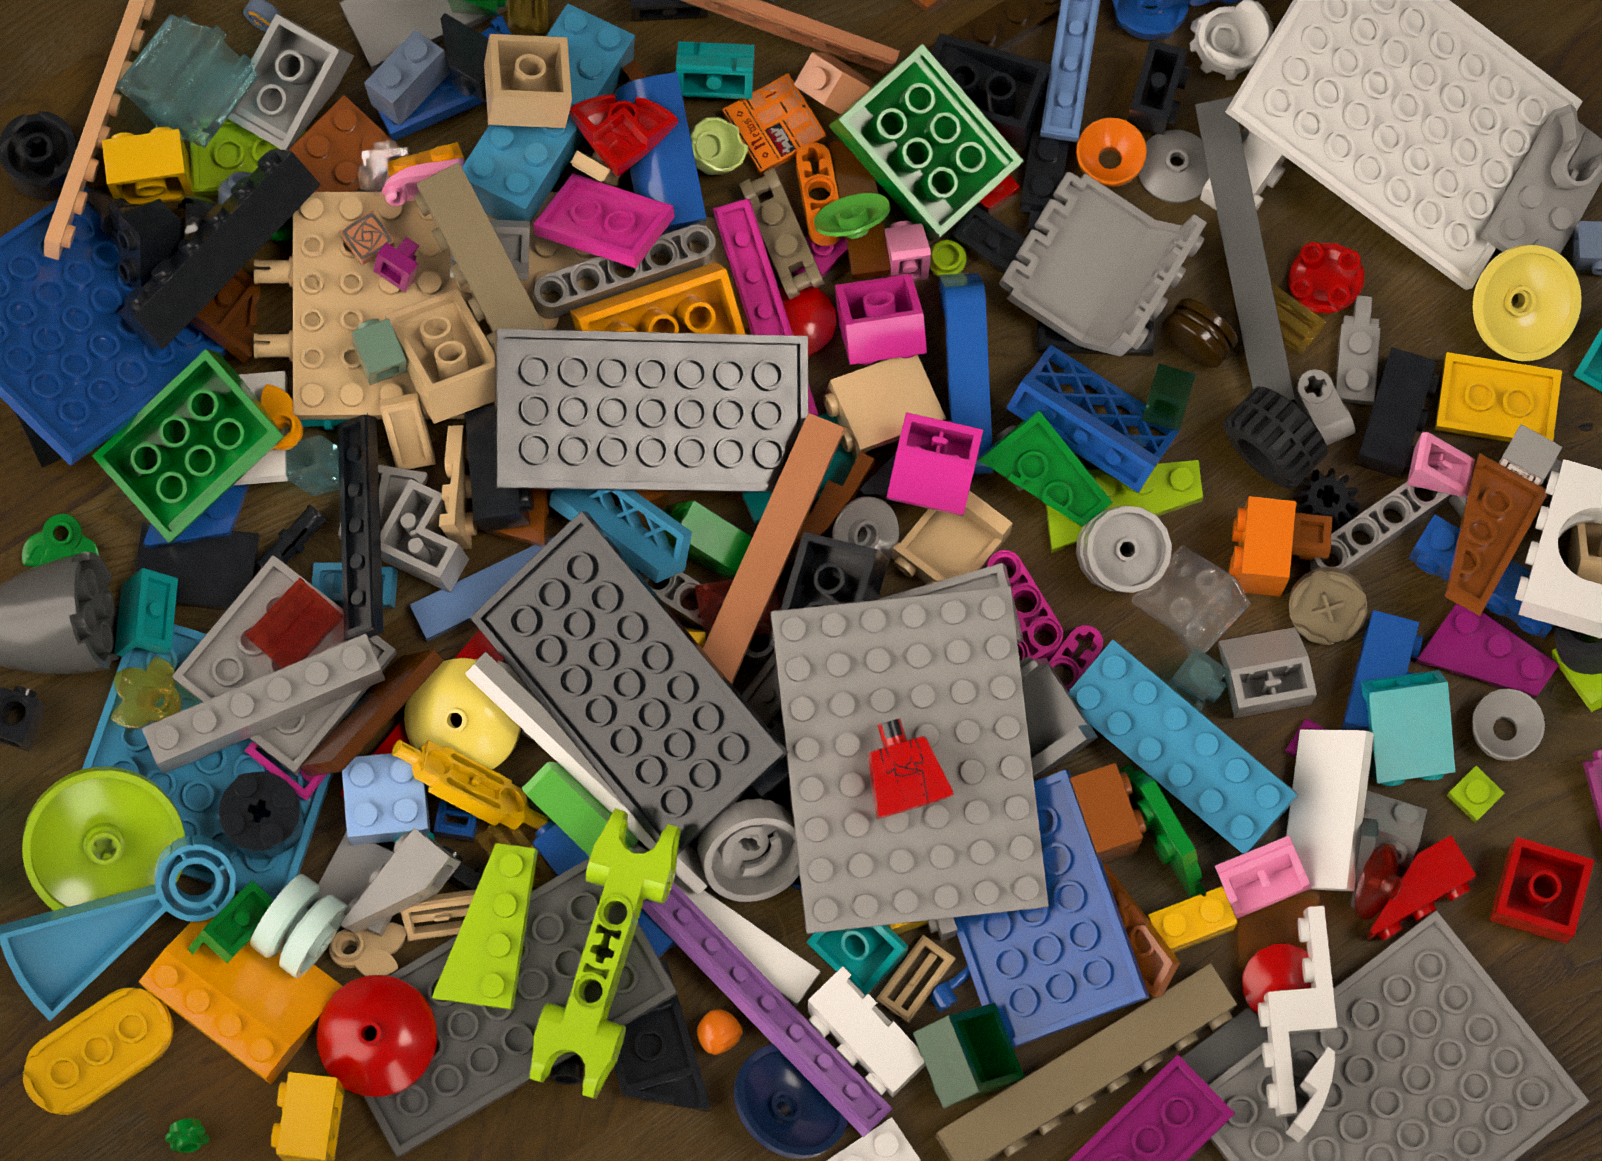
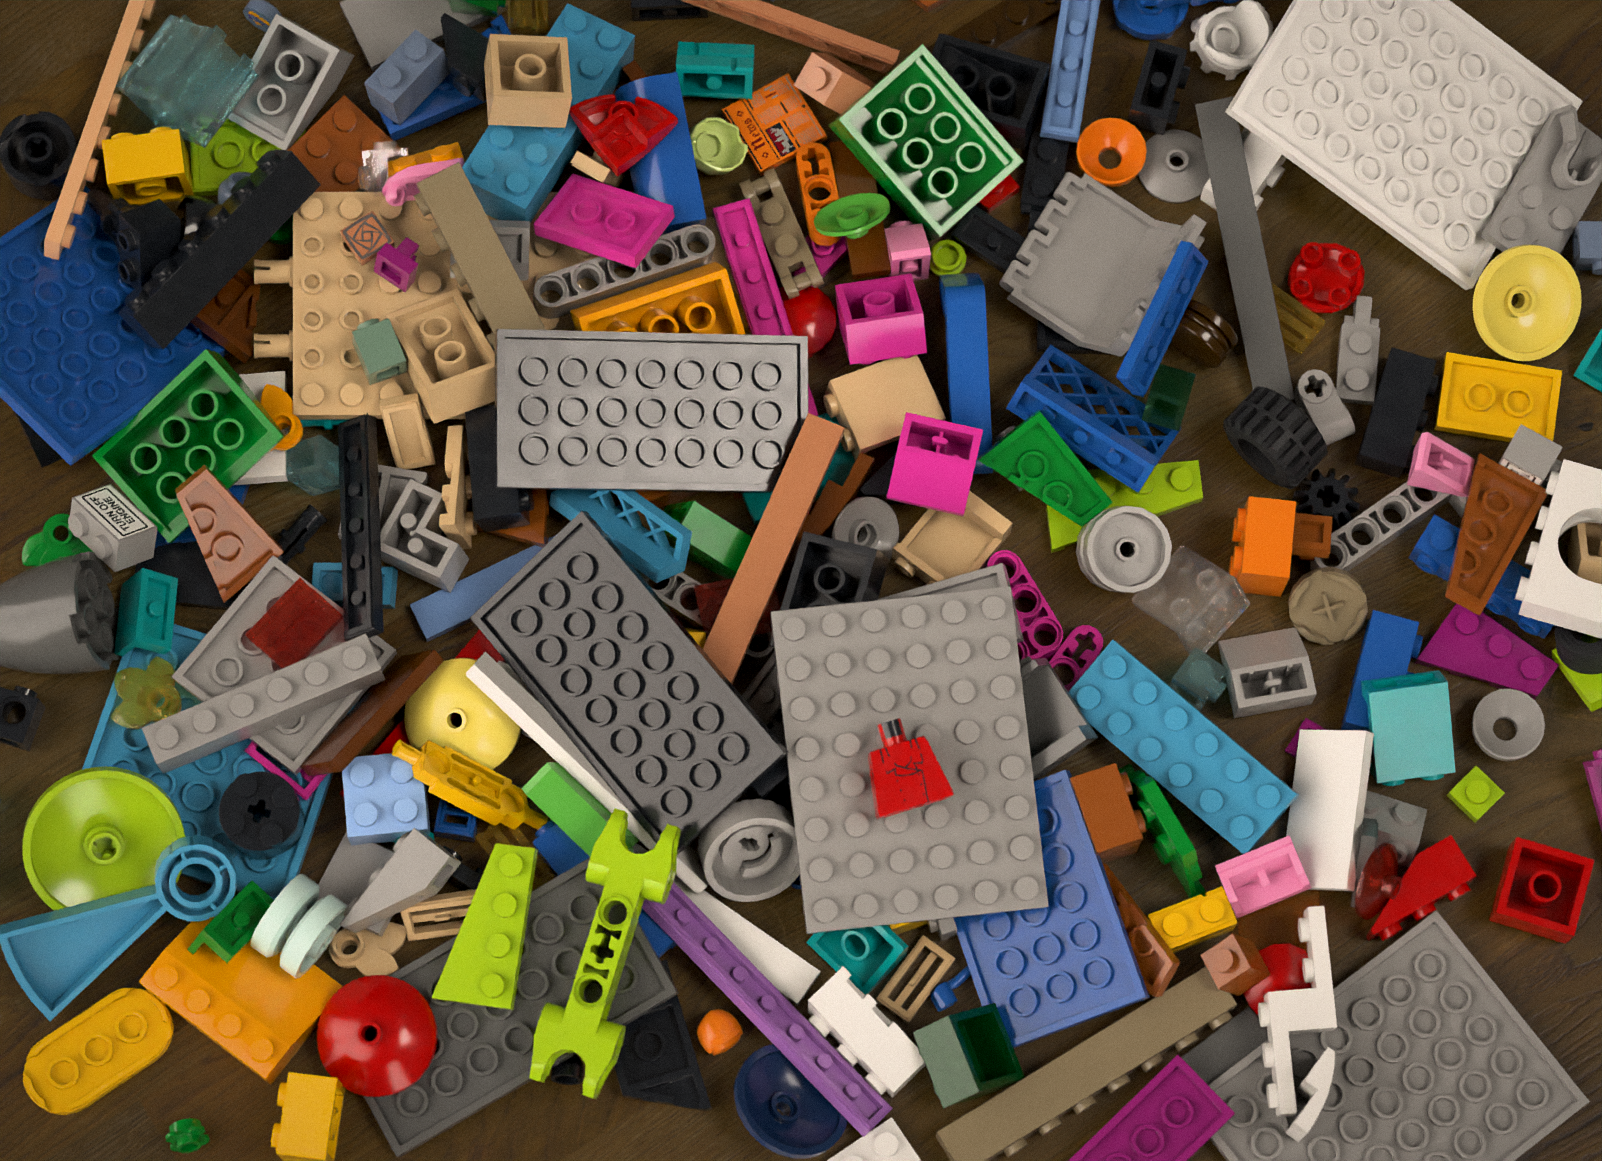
(112, 527): none -> brick
(225, 531): none -> wing
(1162, 318): none -> blue tile
(1235, 964): none -> dark orange brick

